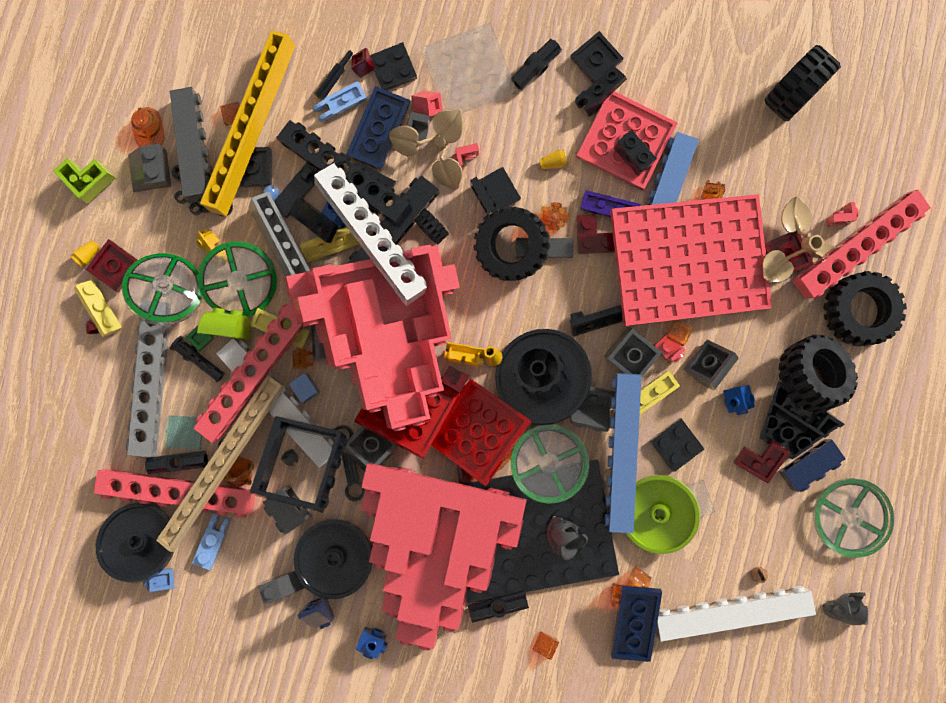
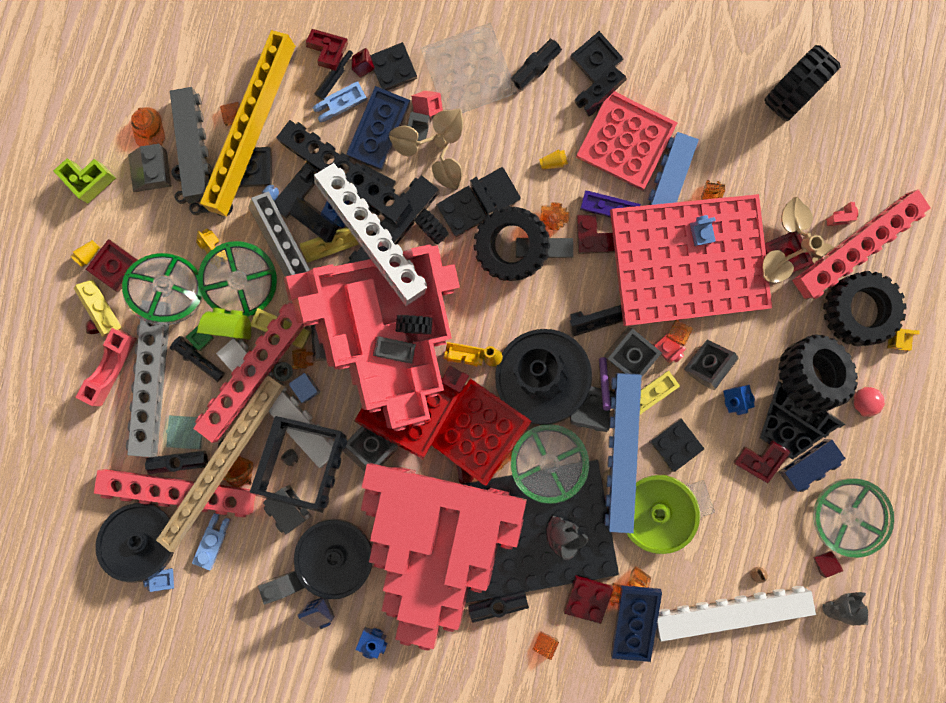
(98, 385): none -> coral arch
(278, 371): none -> pearl dark grey cone
(330, 45): none -> dark red plate
(350, 469): black piece -> none
(394, 350): none -> dark grey tile
(413, 324): none -> black tyre
(461, 211): none -> black plate
(468, 152): coral bracket -> none
(588, 599): none -> dark red plate
(604, 383): none -> medium lavender bar
(635, 152): black brick -> none
(703, 230): none -> medium blue bracket
(828, 564): none -> dark red slope
(869, 401): none -> coral hair
(902, 340): none -> yellow panel

